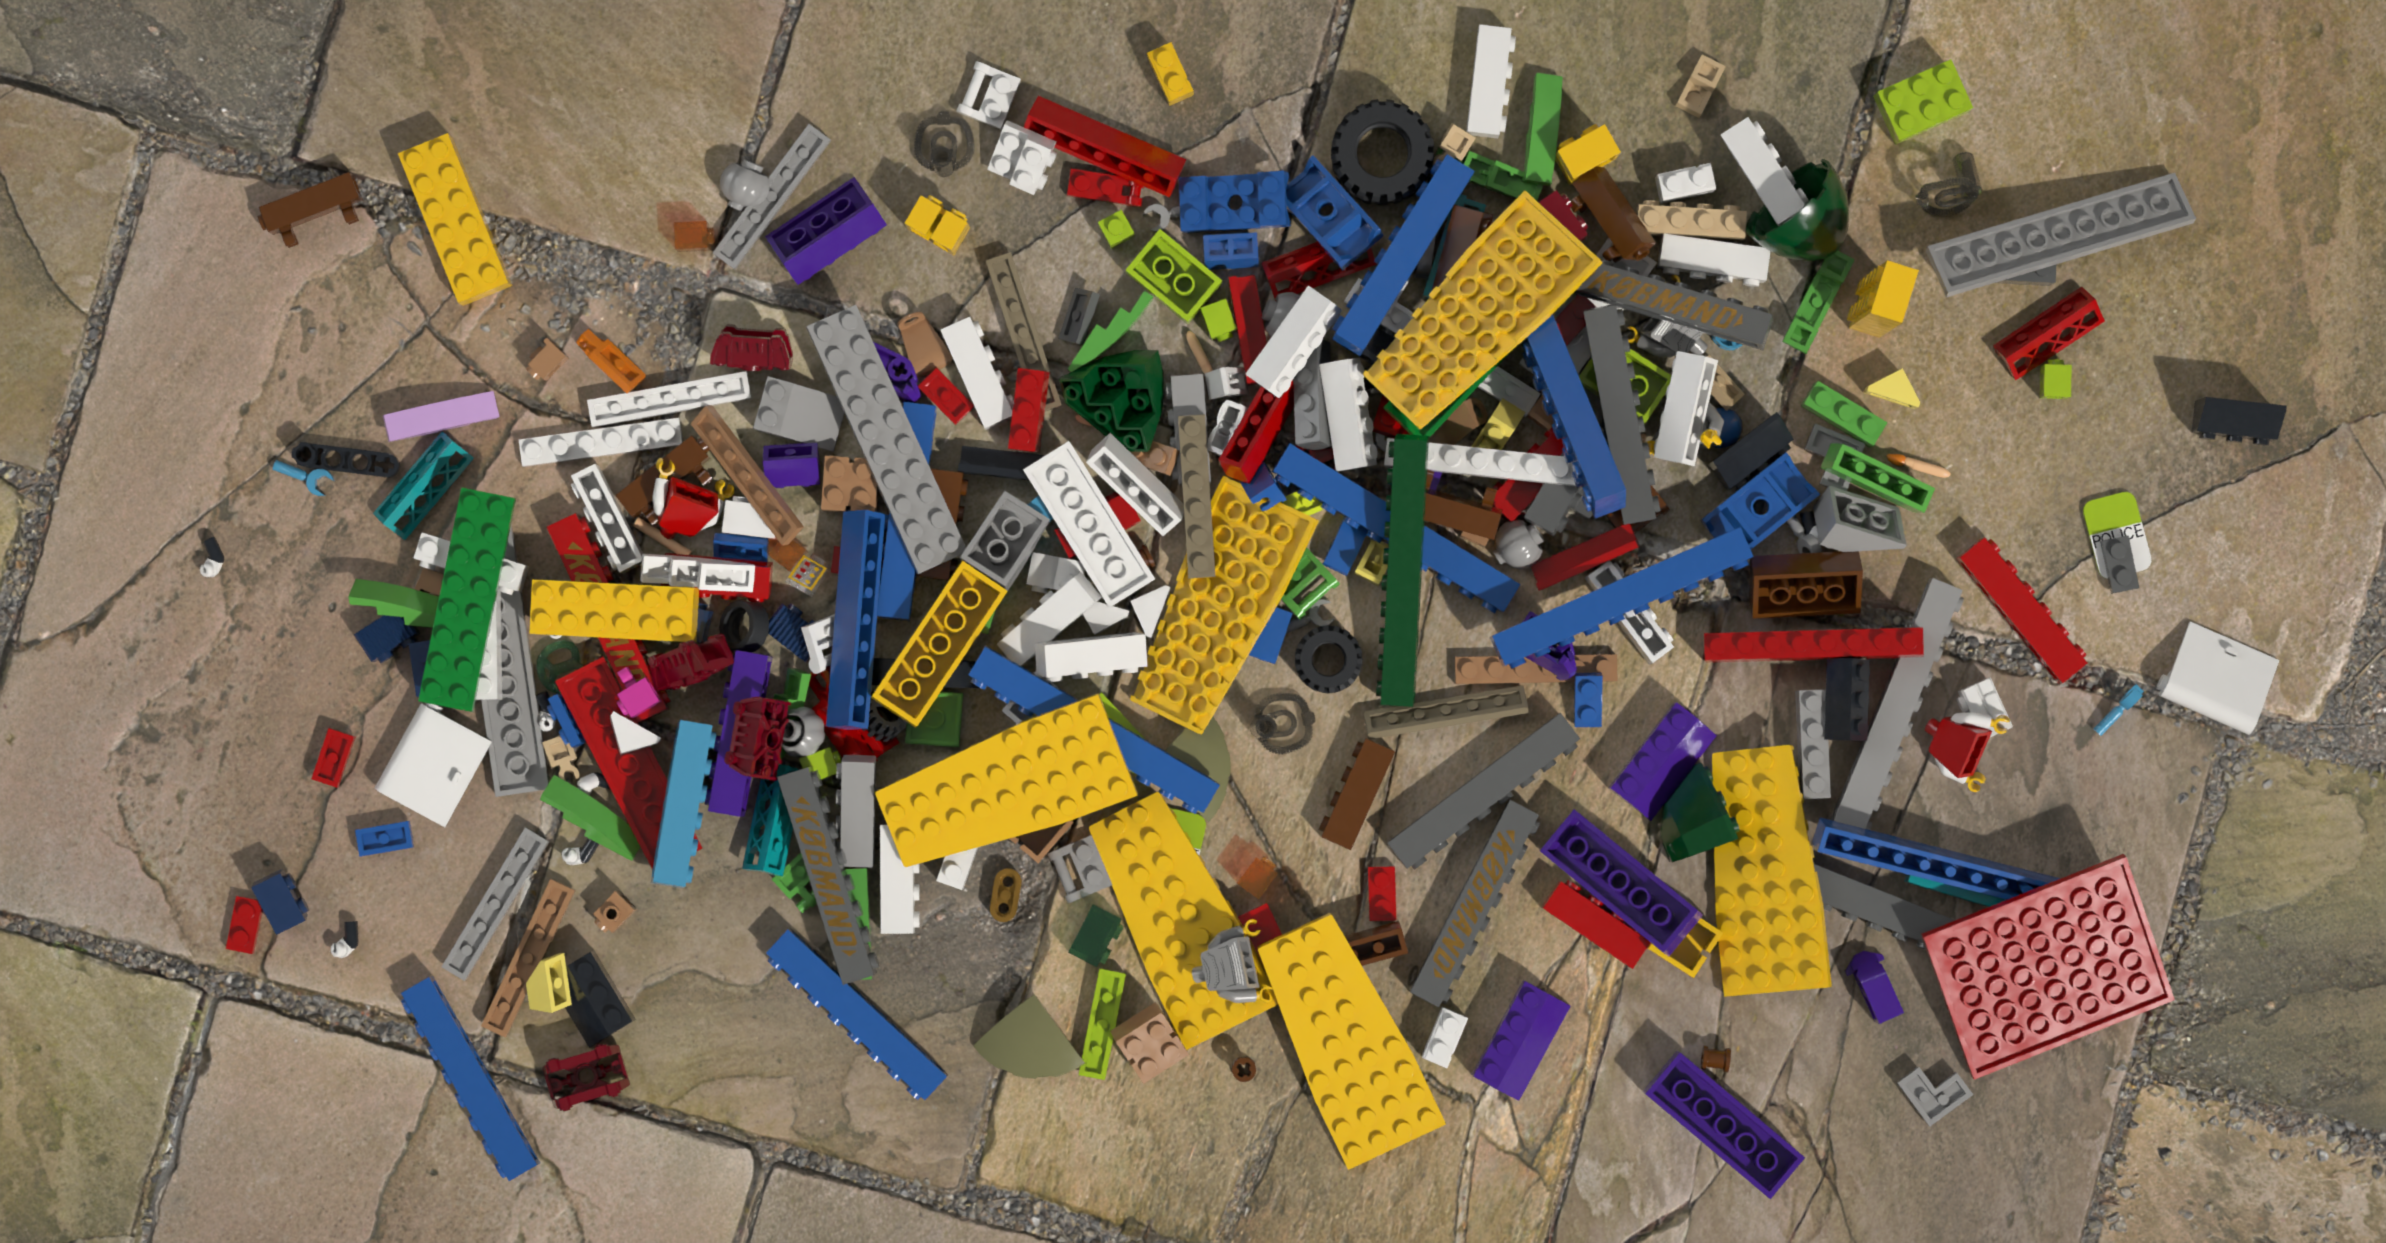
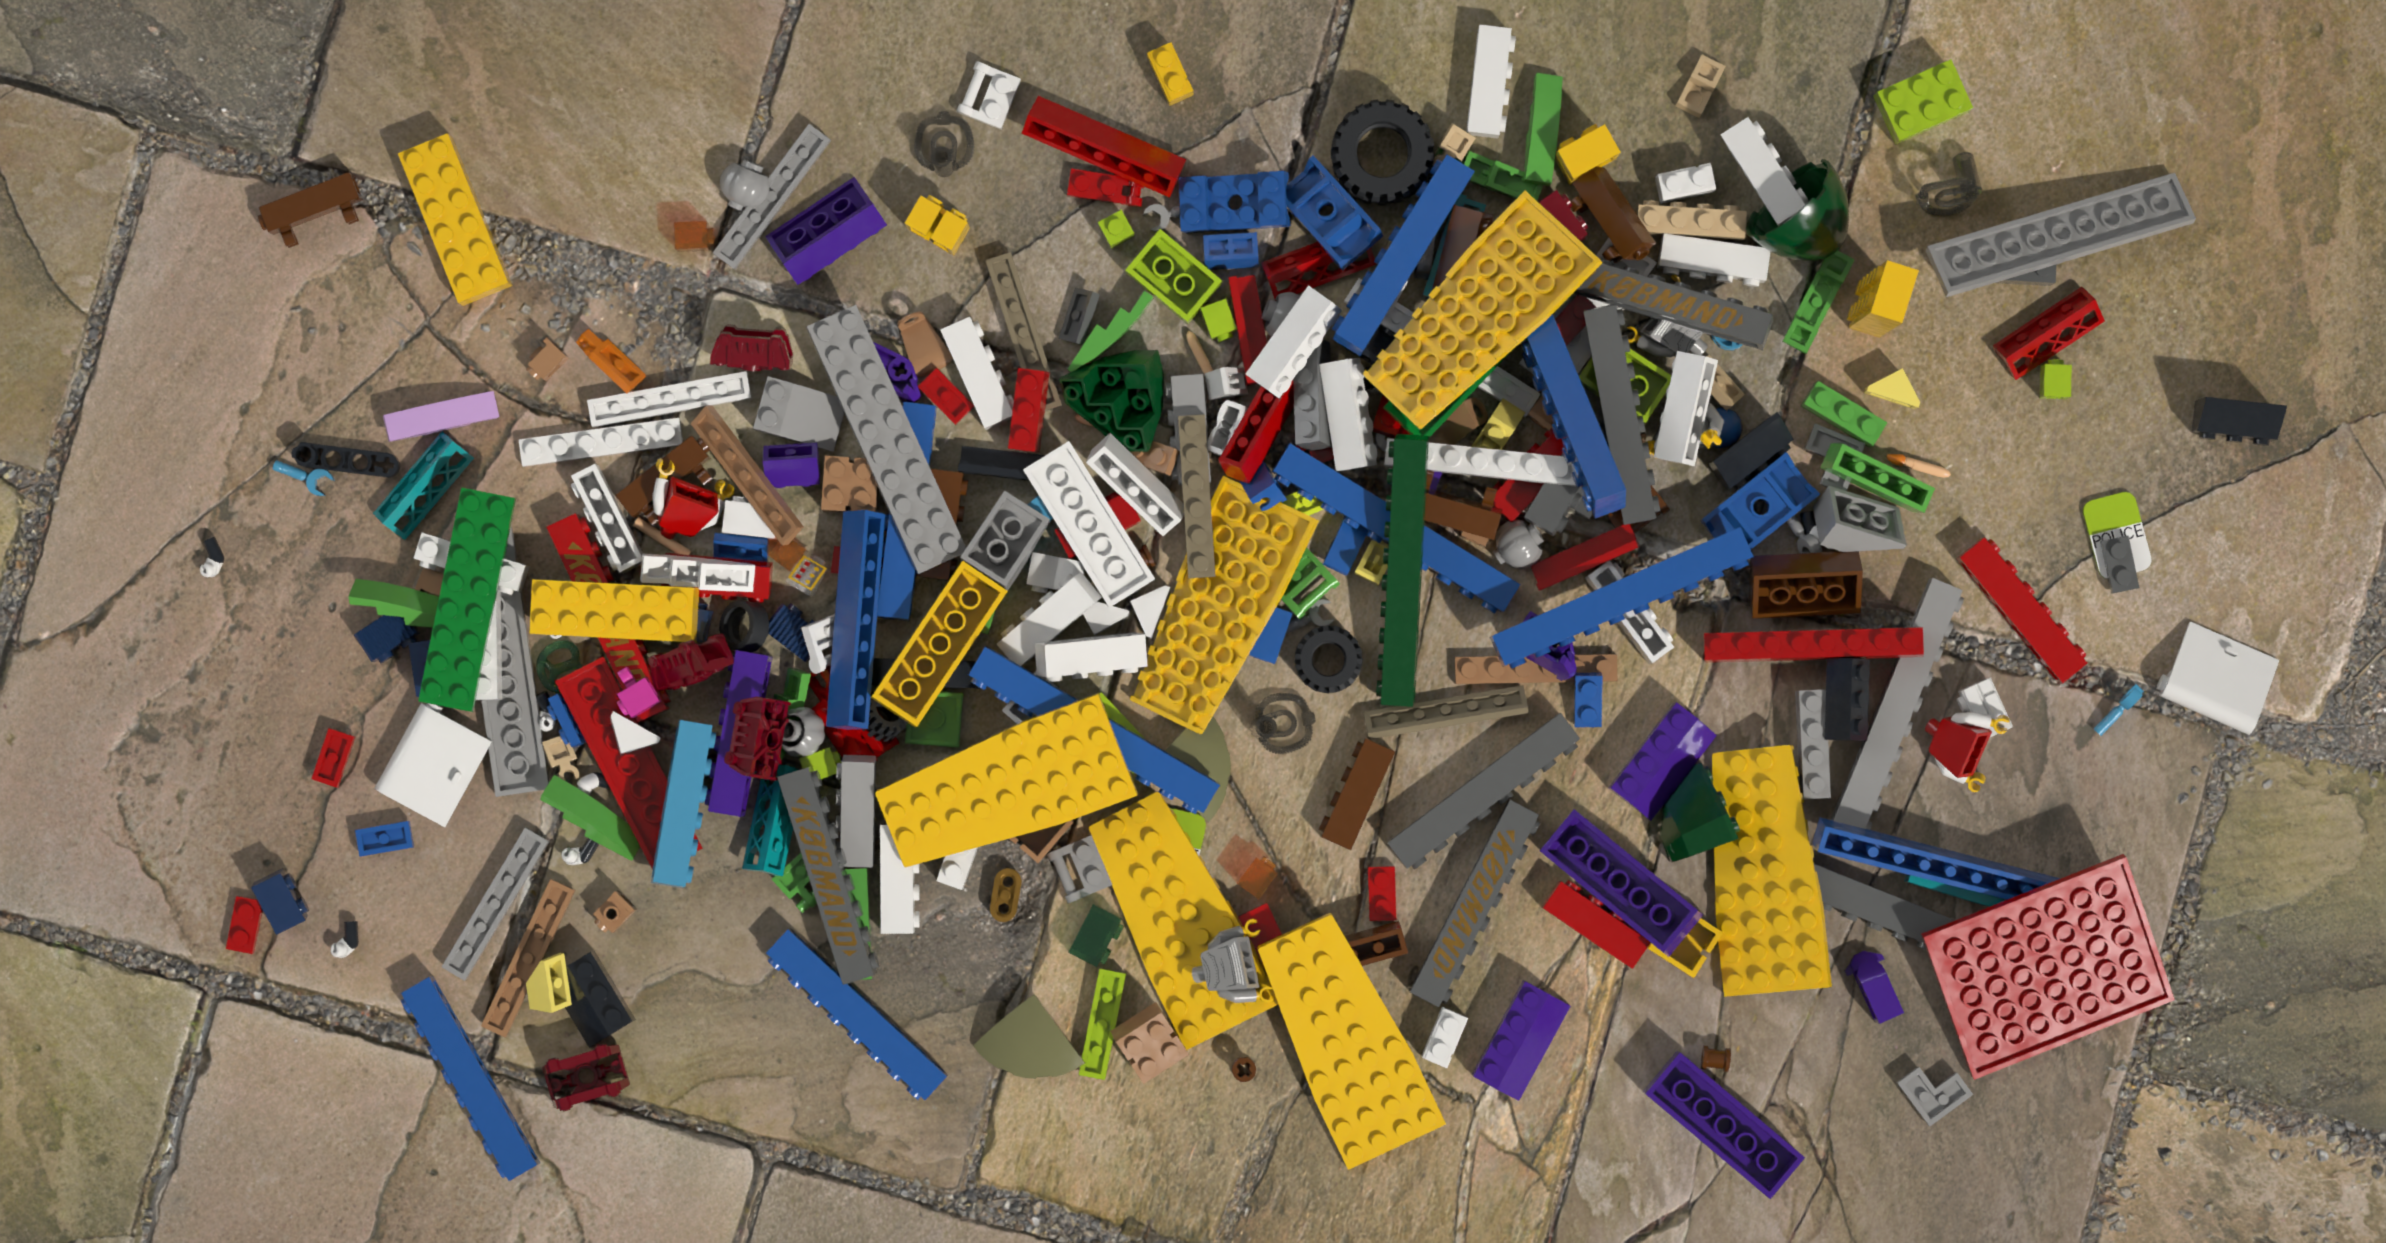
(1023, 157): white plate -> none

